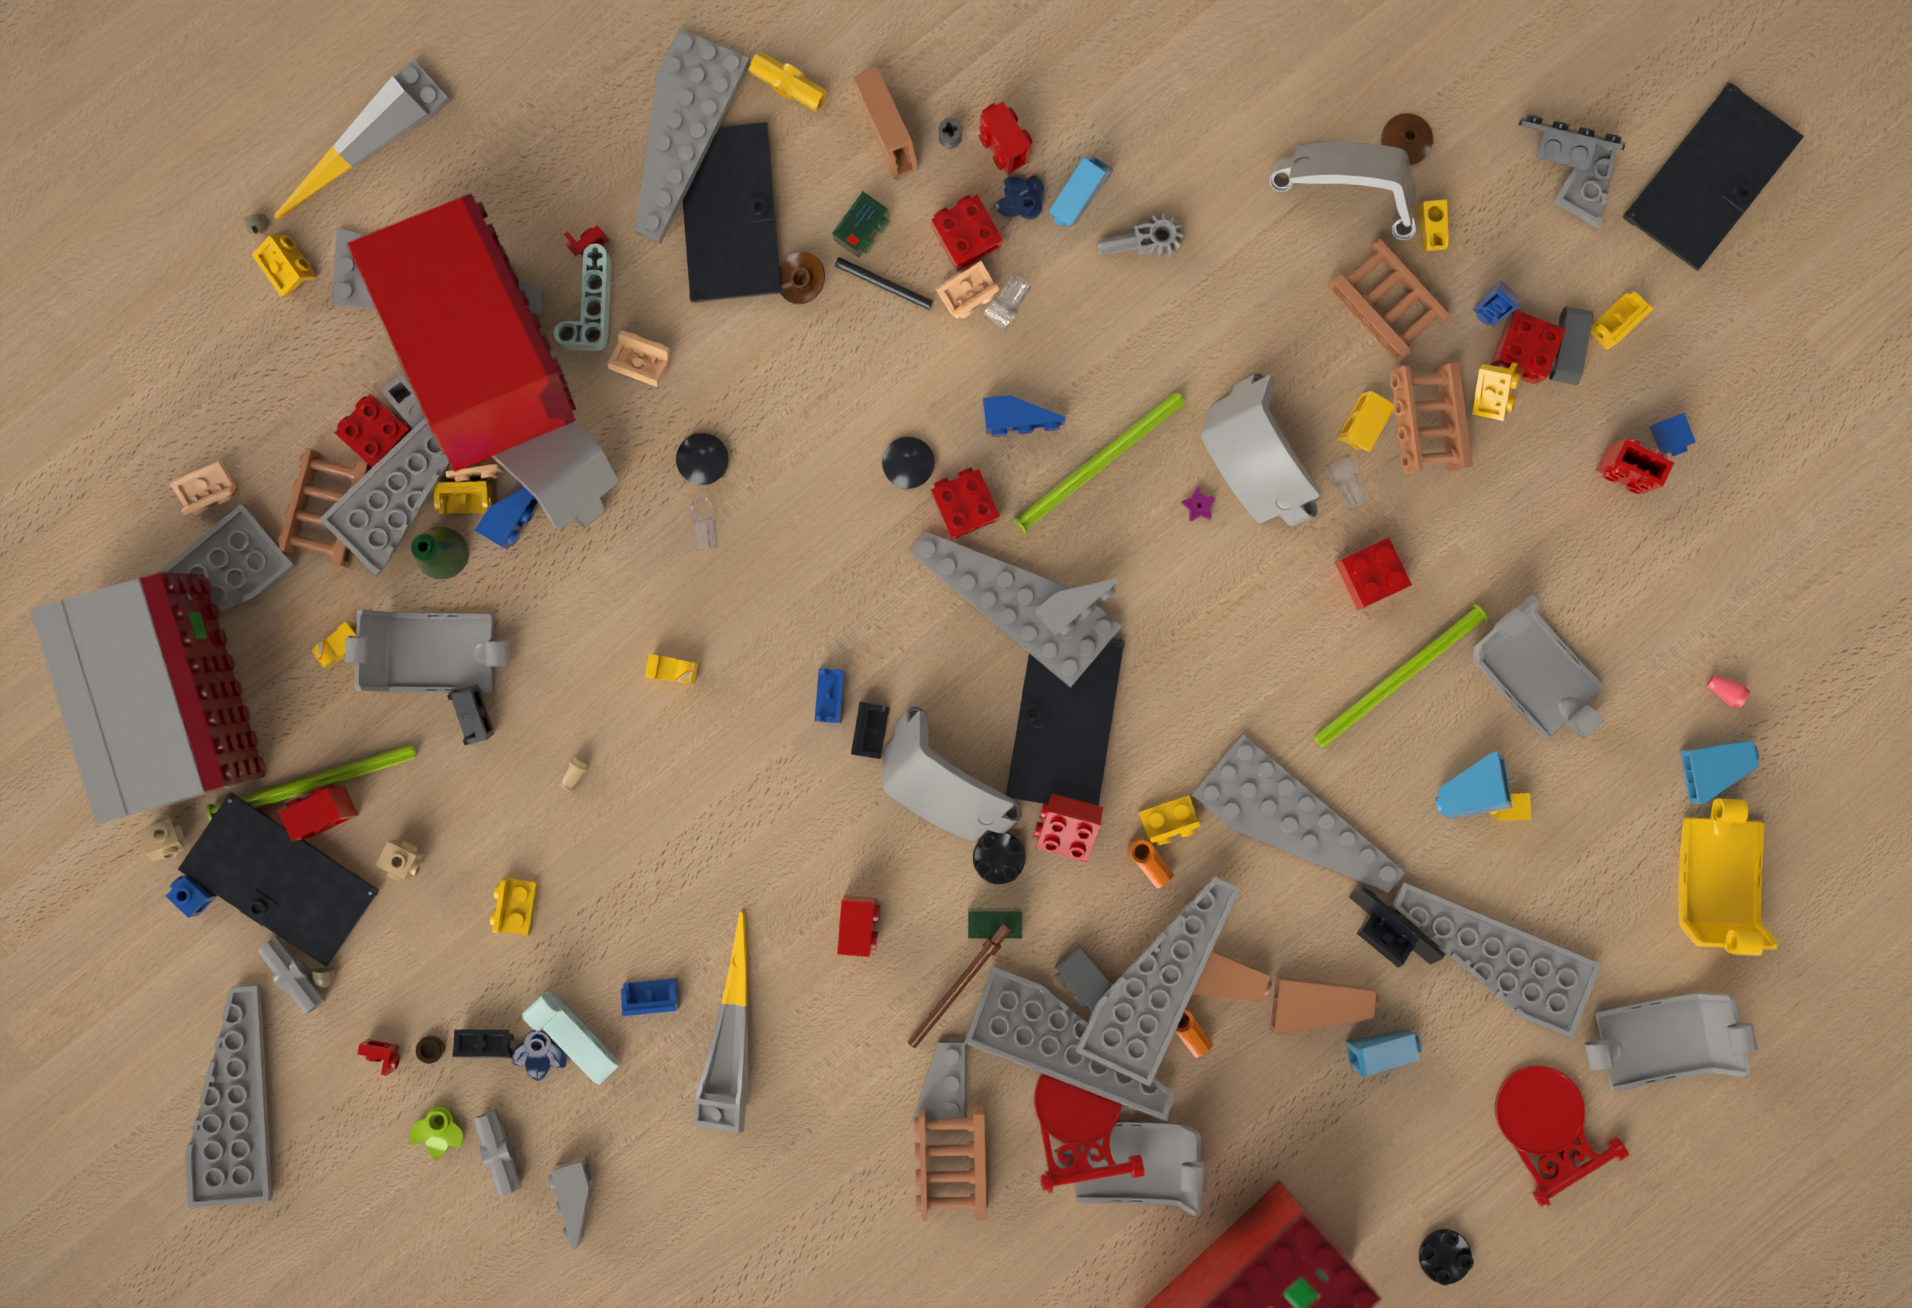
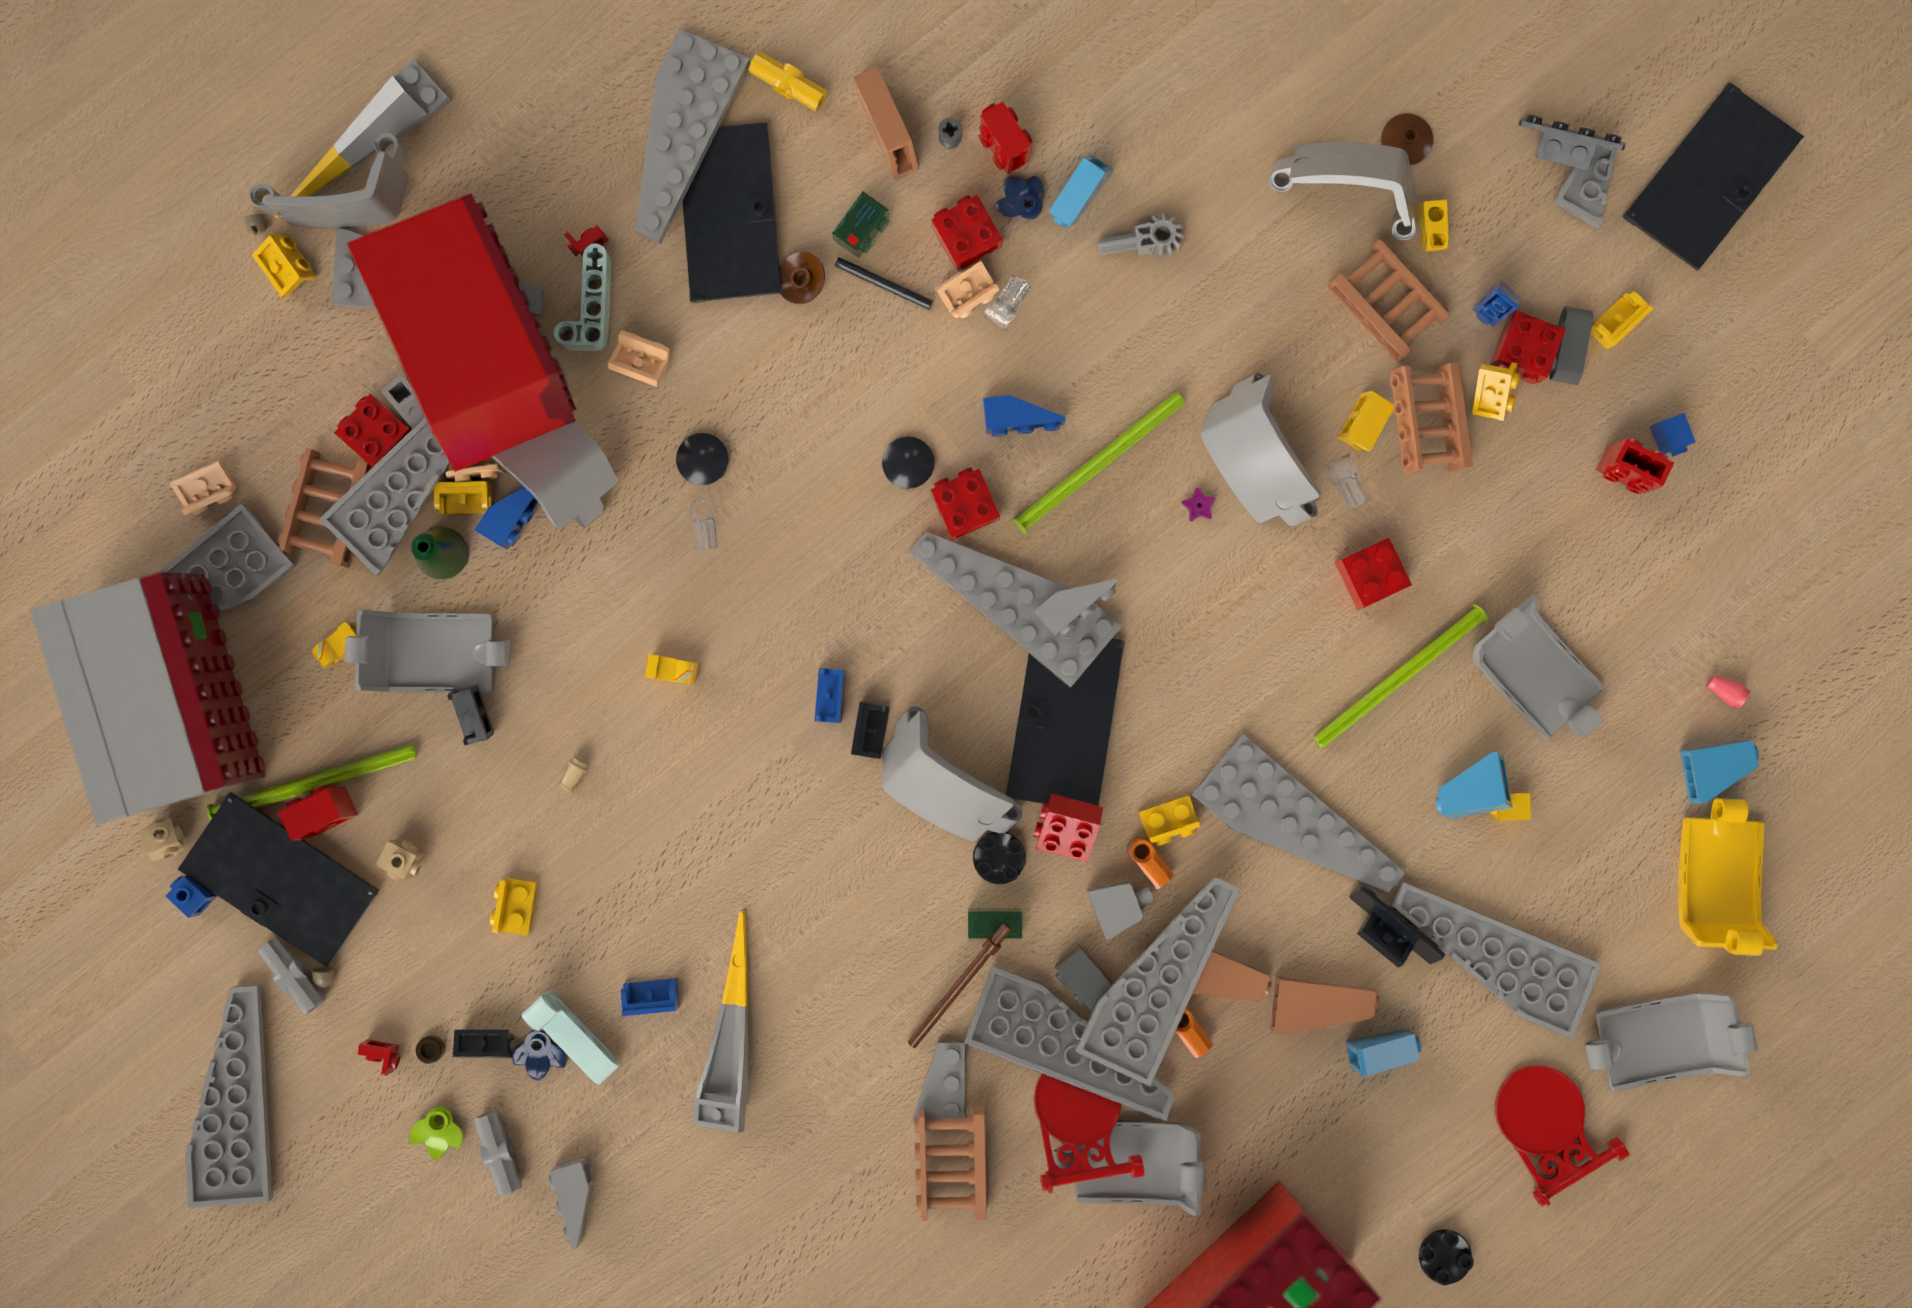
(372, 206): none -> light grey panel
(857, 926): red brick -> none
(1118, 906): none -> light grey torso

